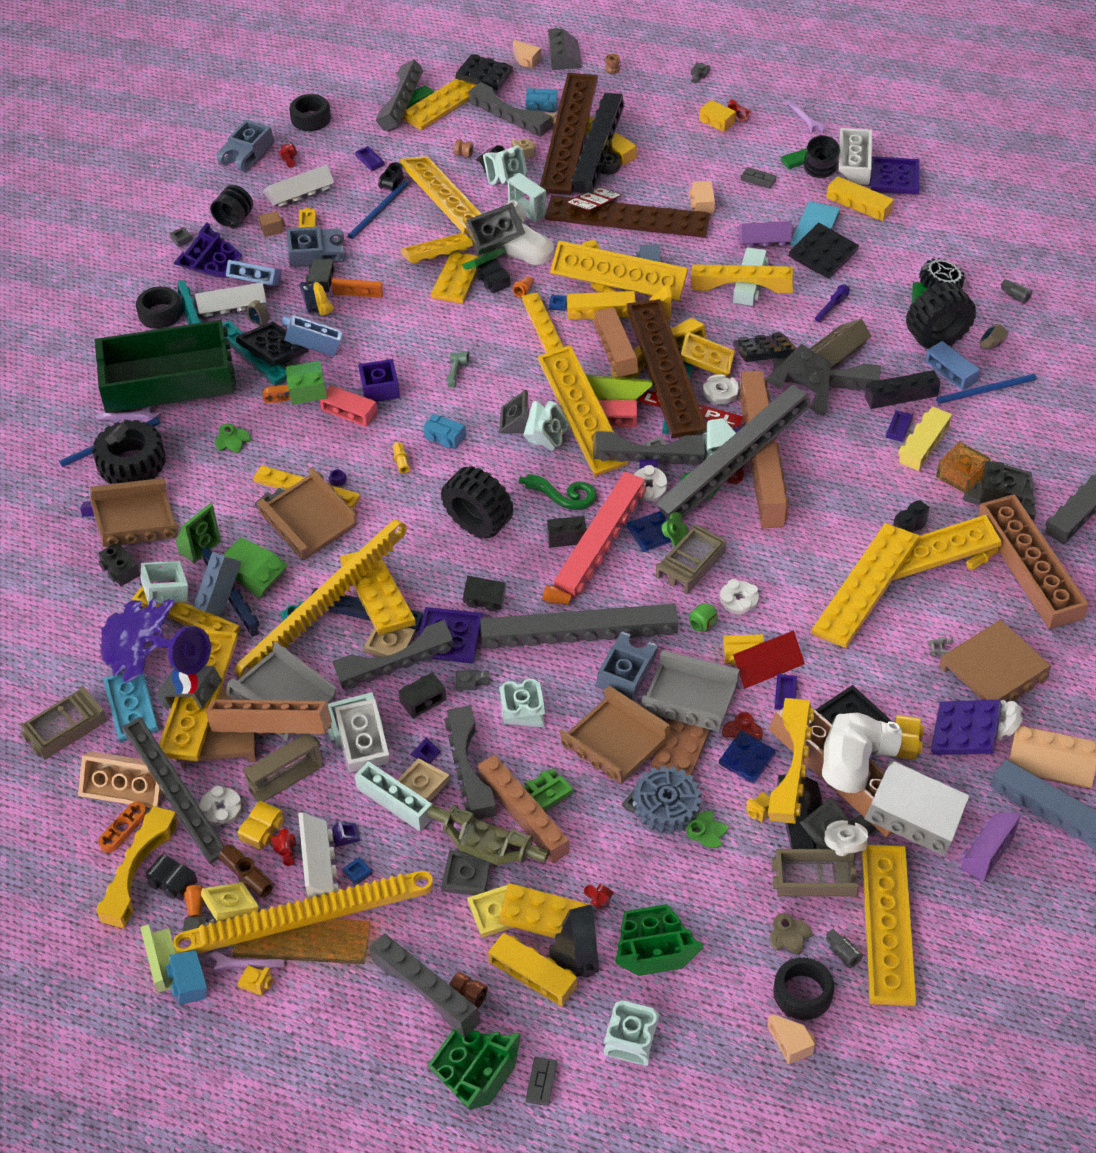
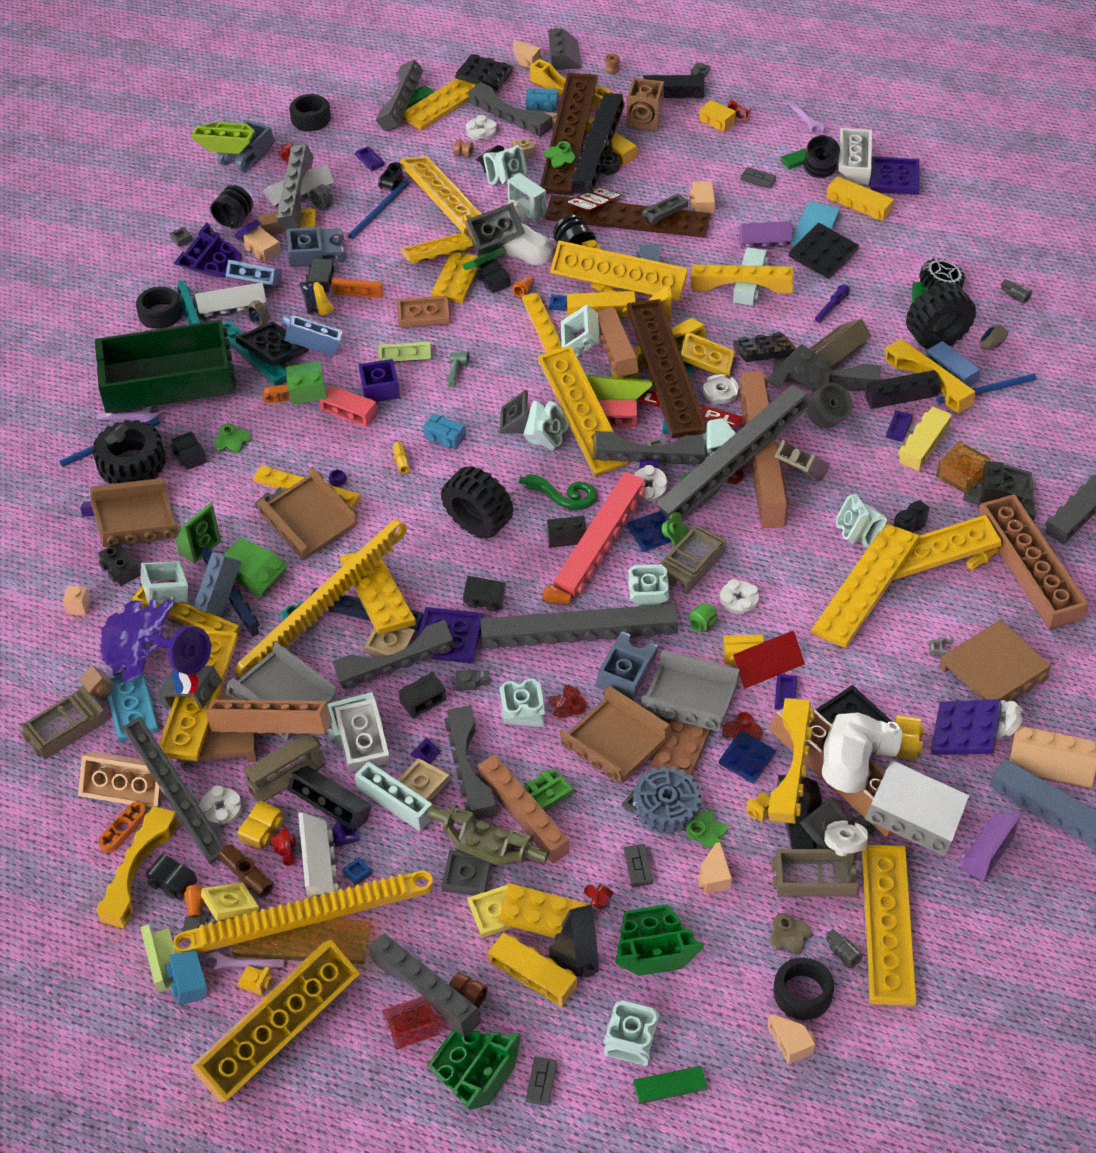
(76, 600): none -> light nougat brick
(97, 682): none -> medium nougat brick
(188, 450): none -> black brick
(223, 136): none -> lime wedge
(247, 228): none -> dark purple tile
(262, 244): none -> light nougat brick
(274, 1021): none -> yellow brick
(289, 209): none -> dark grey arch
(321, 197): none -> dark grey wheel
(329, 797): none -> black brick
(405, 351): none -> yellowish green panel
(410, 1022): none -> clear red slope
(423, 311): none -> nougat plate
(475, 128): none -> white plate
(547, 77): none -> yellow arch
(560, 154): none -> bright green plate
(565, 703): none -> clear red plate
(572, 230): none -> black wheel
(583, 318): none -> light aqua window
(638, 865): none -> dark grey tile
(645, 104): none -> medium nougat brick
(648, 584): none -> light aqua piece
(664, 208): none -> dark grey plate
(670, 1084): none -> green tile
(680, 85): none -> black brick
(714, 872): none -> light nougat slope
(801, 461): none -> door
(829, 405): none -> dark grey wheel
(859, 521): none -> light aqua piece
(905, 357): none -> yellow arch

